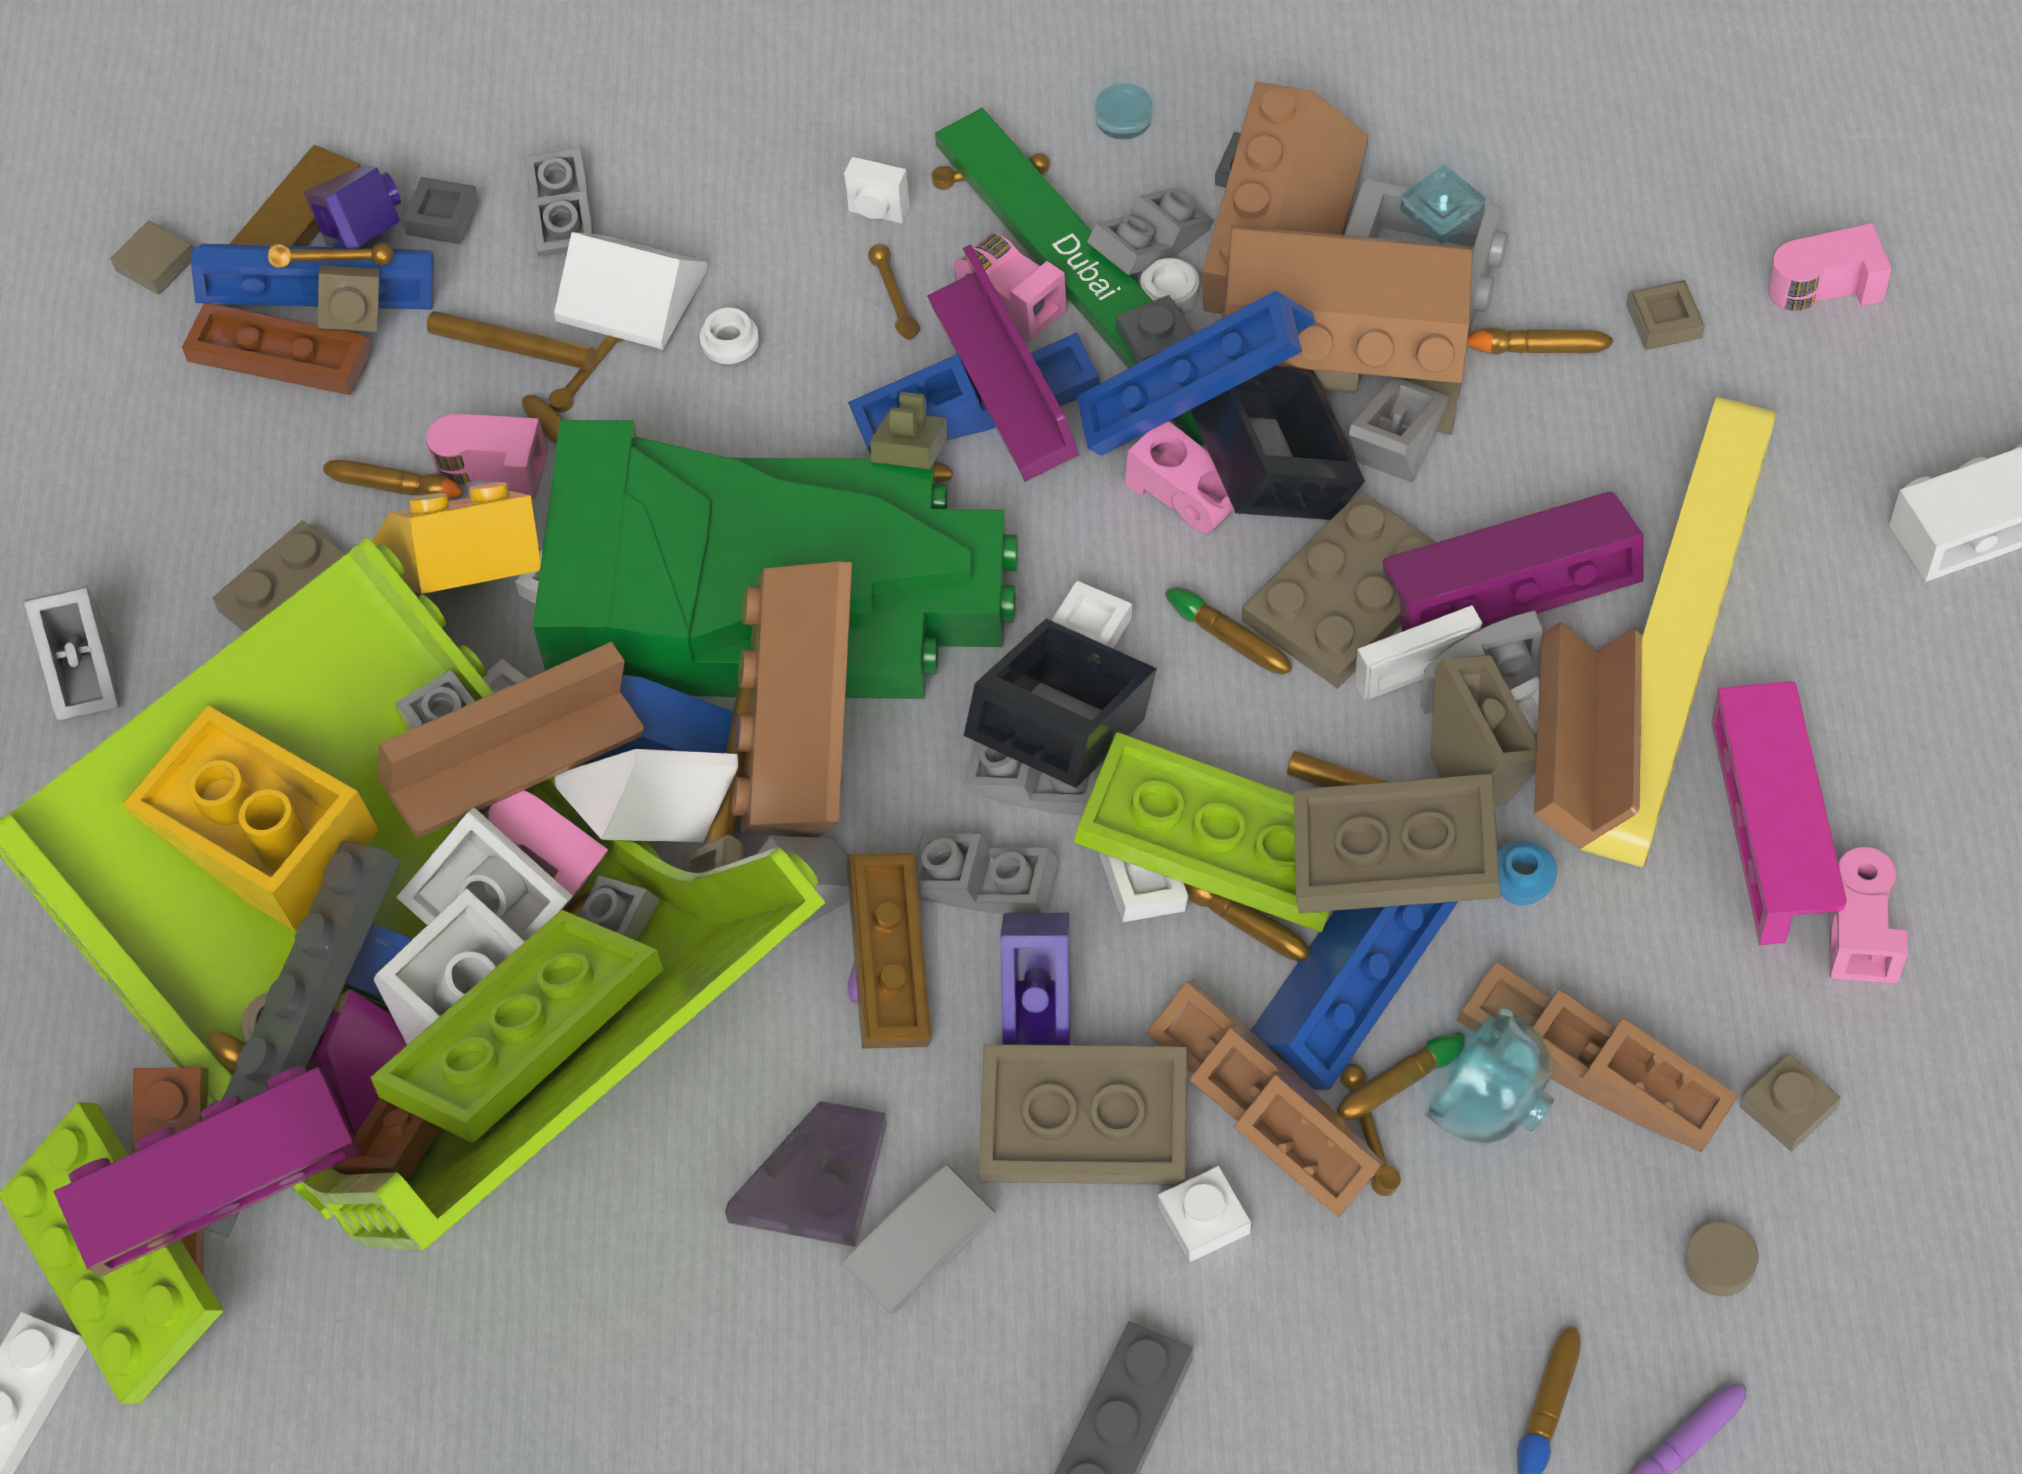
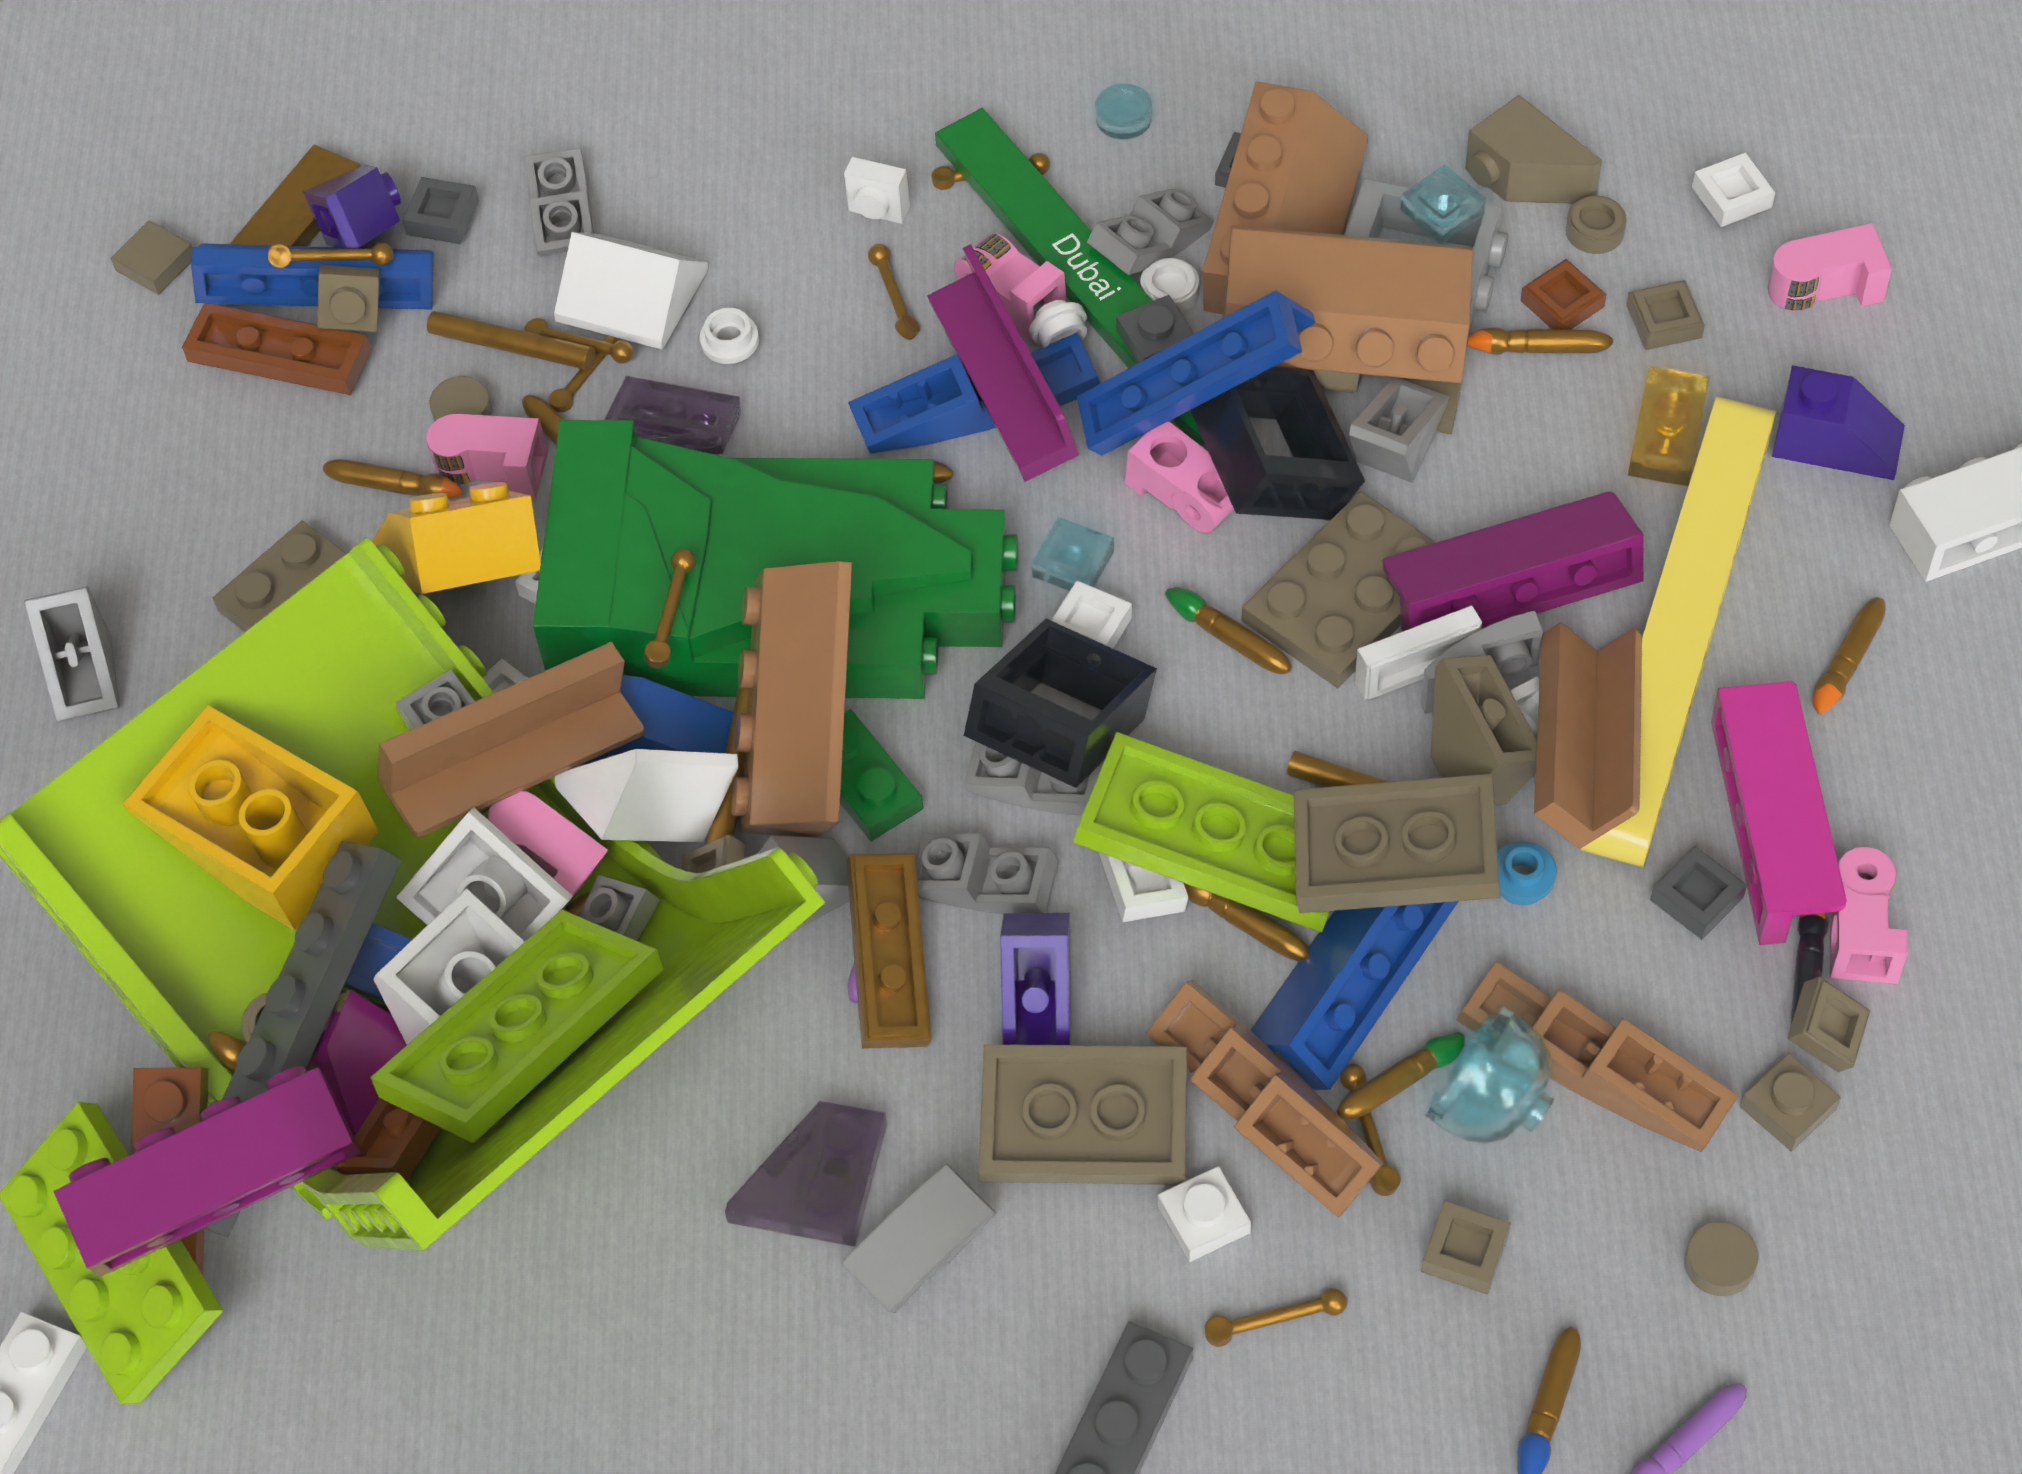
(460, 396): none -> dark tan tile
(620, 351): none -> pearl gold hinge
(658, 651): none -> pearl gold hinge
(677, 414): none -> clear purple wing
(872, 783): none -> green plate
(909, 435): olive tile -> none
(1058, 321): none -> white plate
(1072, 555): none -> clear light blue plate
(1220, 1329): none -> pearl gold hinge
(1465, 1247): none -> dark tan plate
(1530, 157): none -> dark tan slope
(1563, 297): none -> dark orange tile
(1596, 224): none -> dark tan tile
(1668, 426): none -> clear yellow plate
(1698, 892): none -> dark grey plate
(1733, 189): none -> white plate
(1810, 952): none -> black piece
(1828, 1024): none -> dark tan tile
(1832, 685): none -> pearl gold piece
(1837, 425): none -> dark purple slope

